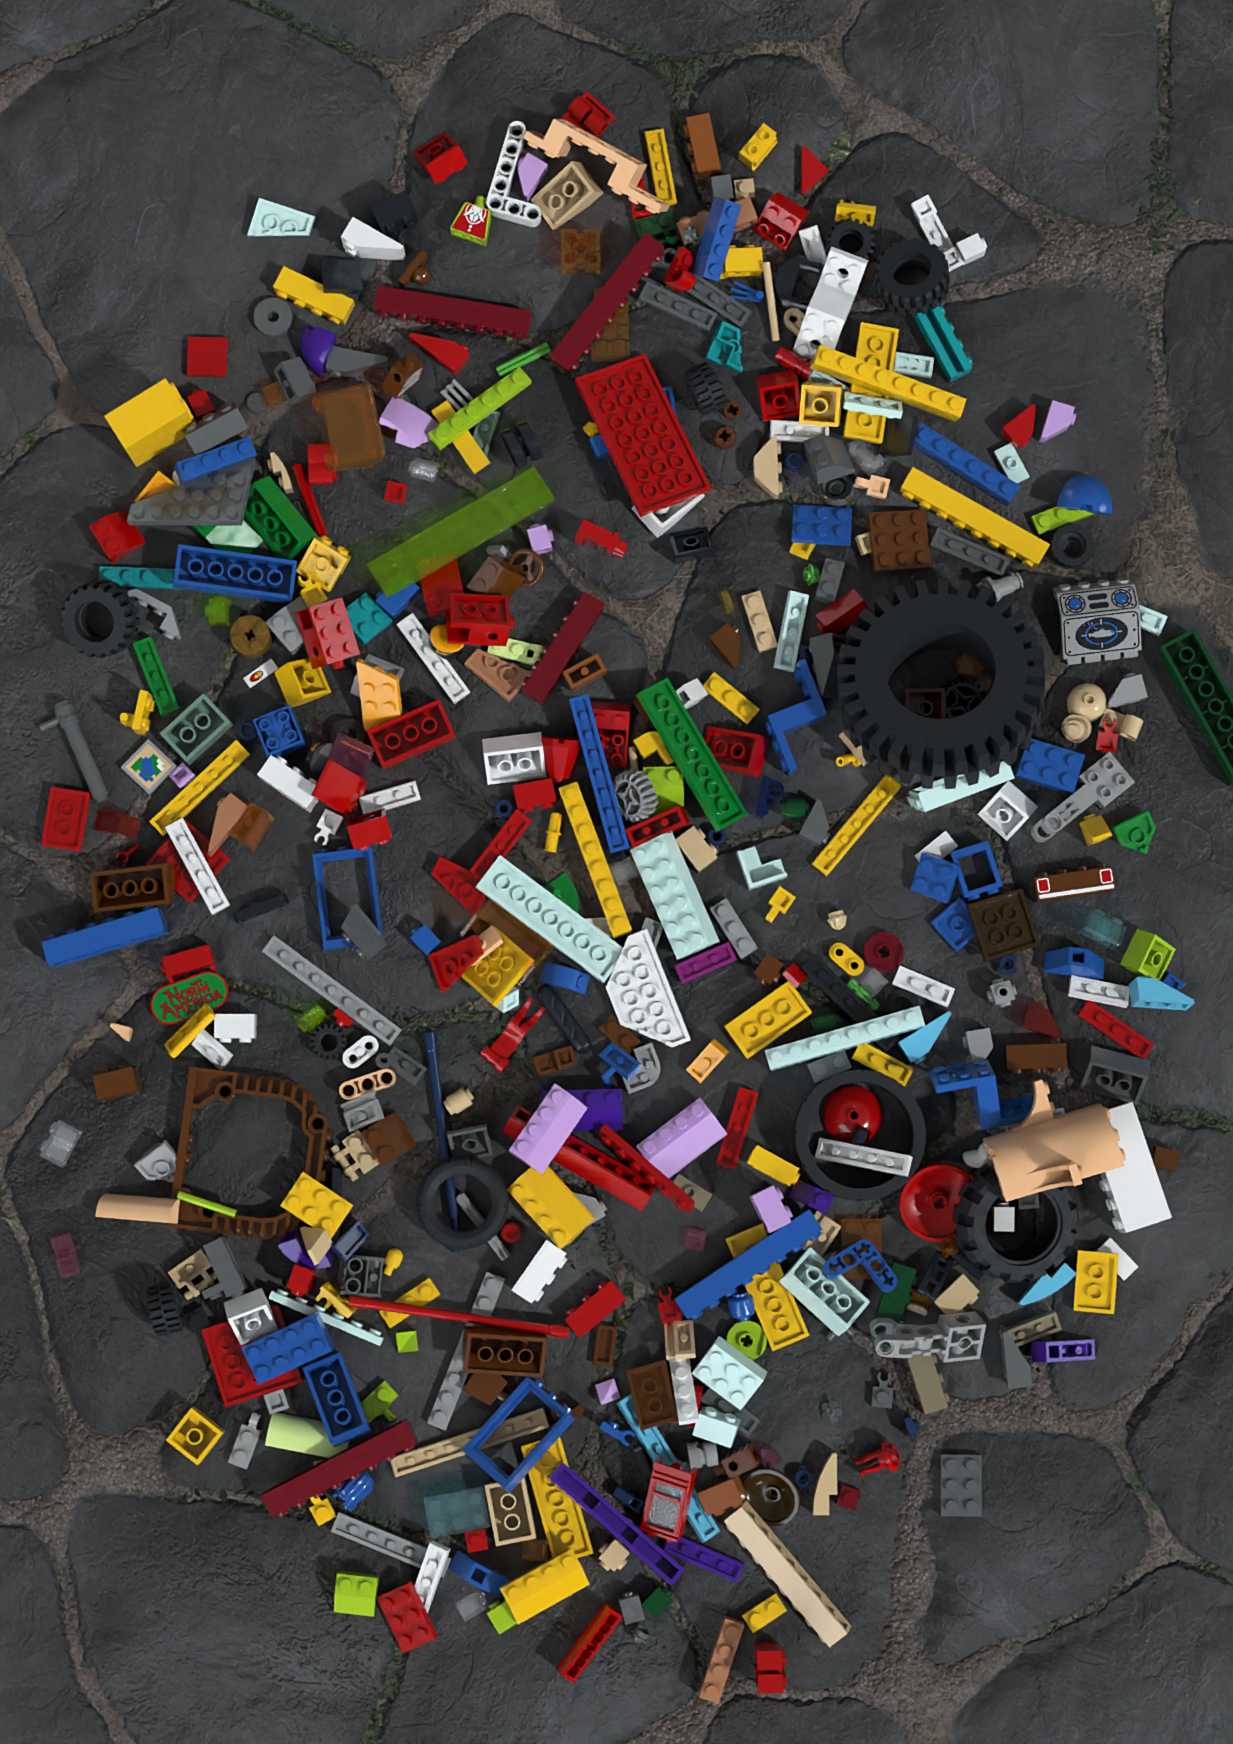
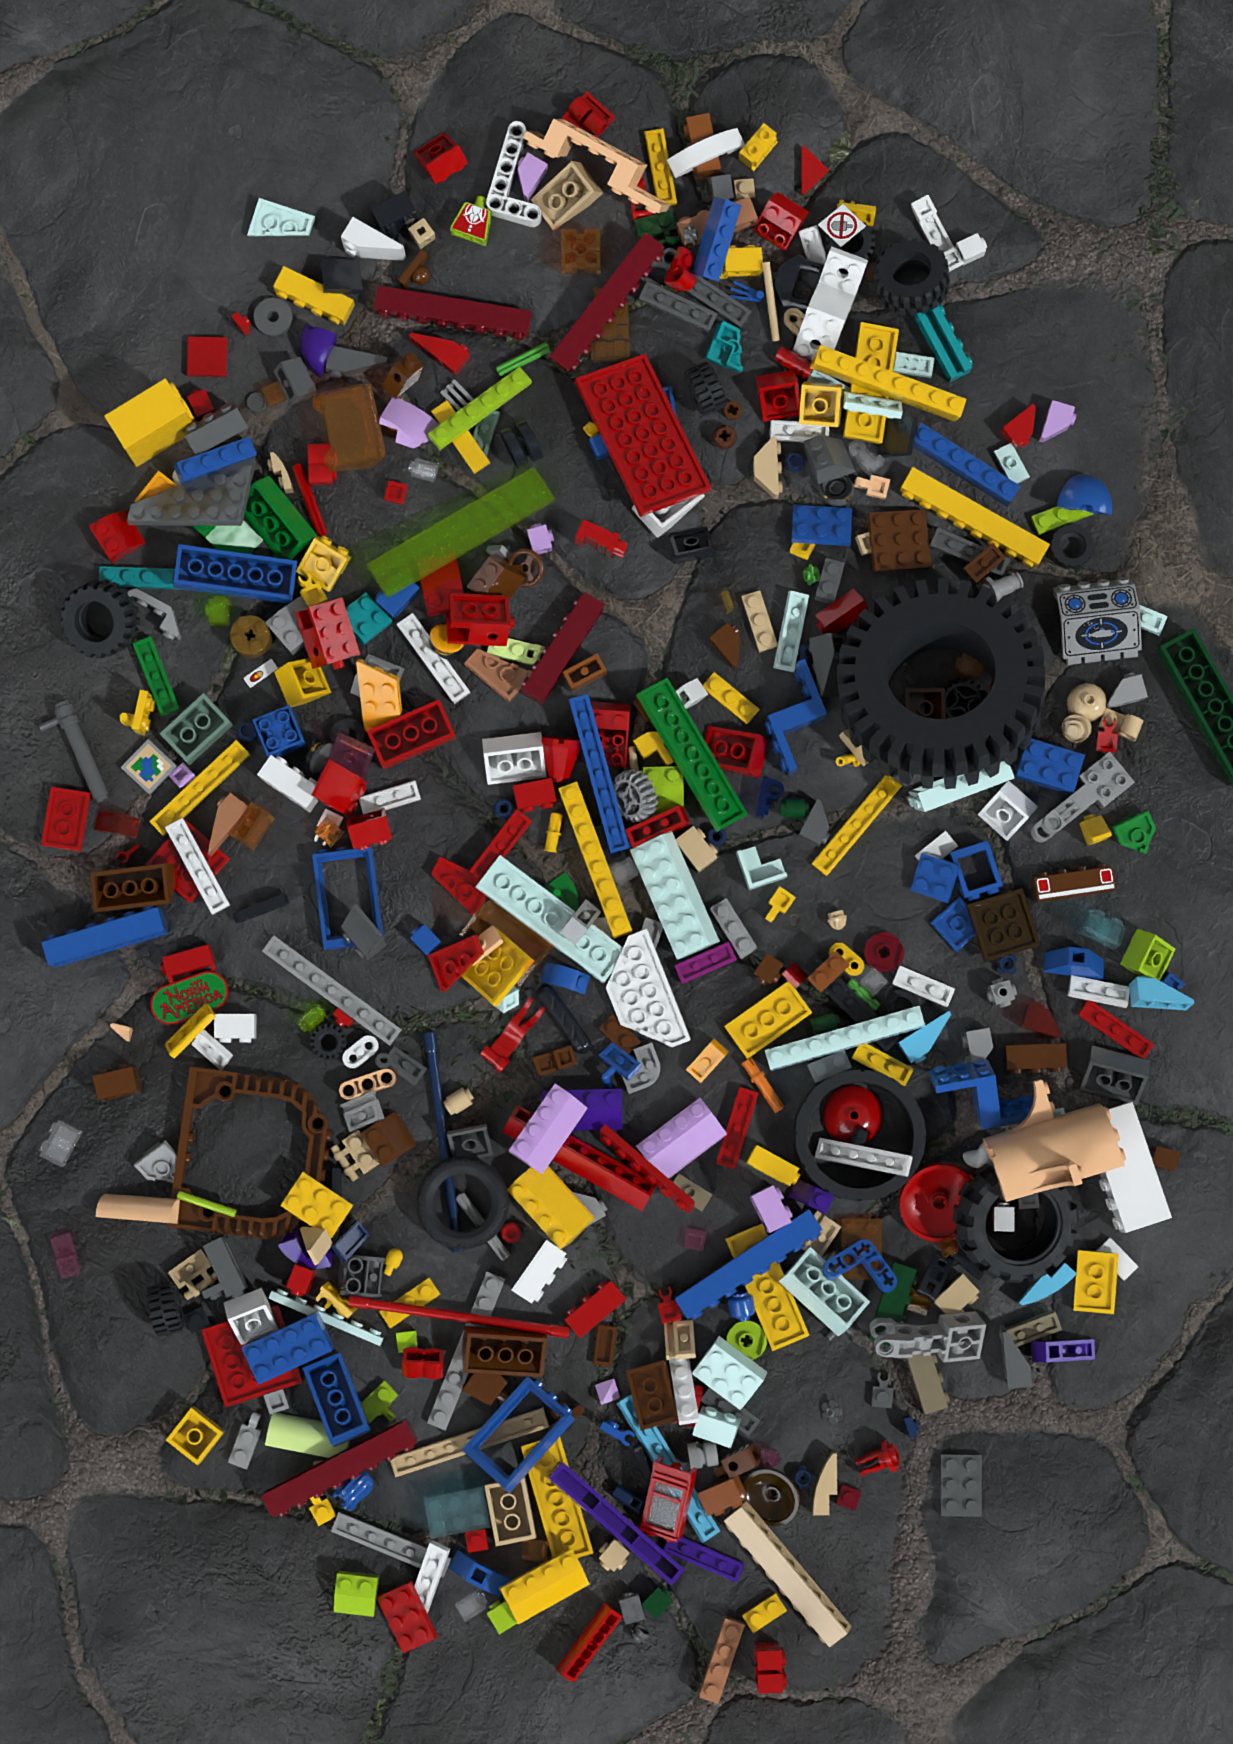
(242, 323): none -> red plate
(328, 831): none -> clear orange slope
(418, 228): none -> tan piece
(422, 1363): none -> red brick
(580, 922): none -> light grey slope
(704, 151): none -> white slope
(763, 1085): none -> orange pin
(828, 971): none -> dark orange brick
(845, 231): none -> sticker
(984, 563): none -> reddish brown plate

